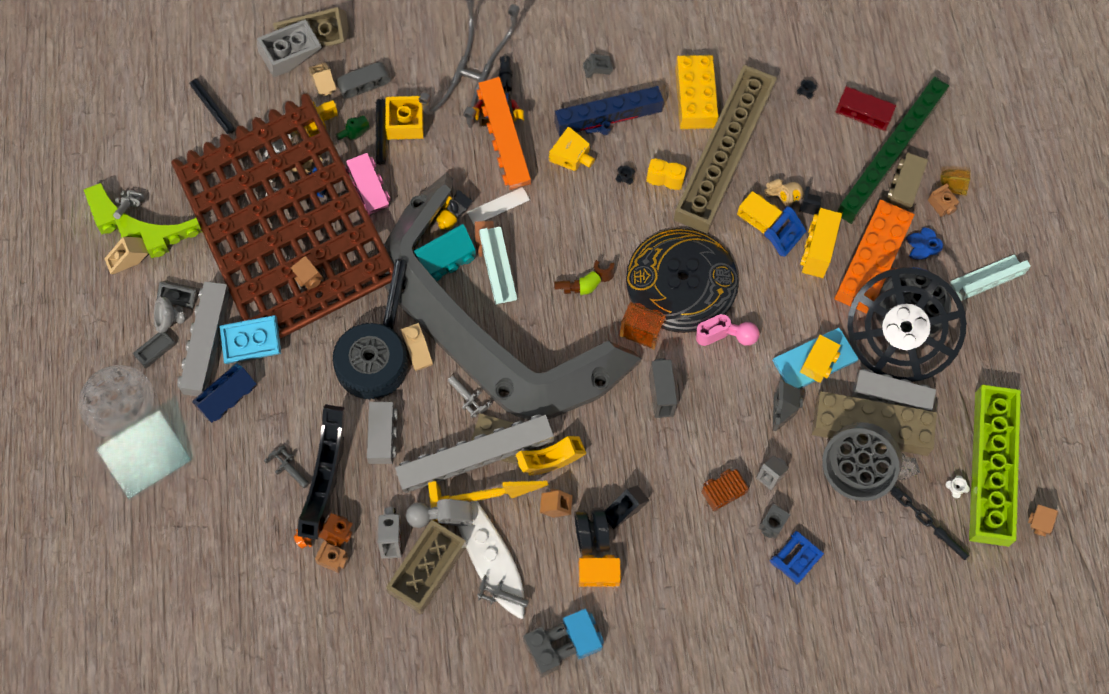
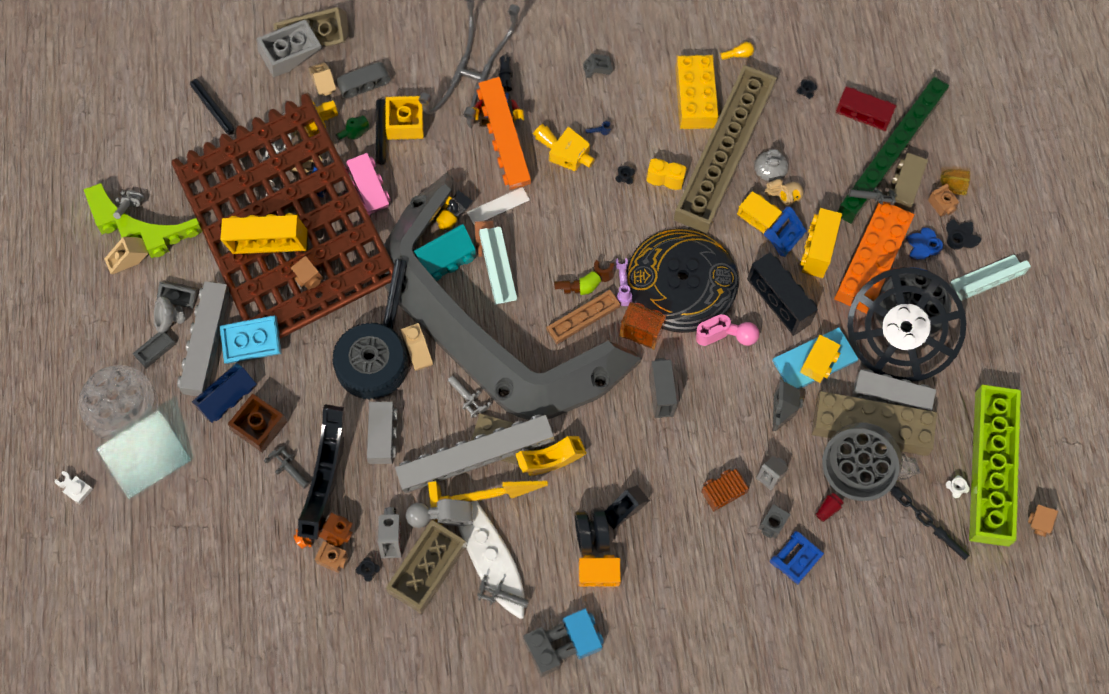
(75, 488): none -> white plate
(257, 422): none -> reddish brown brick
(264, 234): none -> yellow brick
(367, 563): none -> black plate
(545, 136): none -> yellow cone
(556, 503): medium nougat brick -> none
(583, 317): none -> medium nougat plate
(610, 109): dark blue brick -> none
(624, 295): none -> lavender brick
(744, 50): none -> yellow piece
(771, 165): none -> light grey hair
(782, 293): none -> black brick
(810, 203): black panel -> none
(829, 507): none -> dark red cone
(877, 195): none -> dark grey piece
(963, 234): none -> black plate

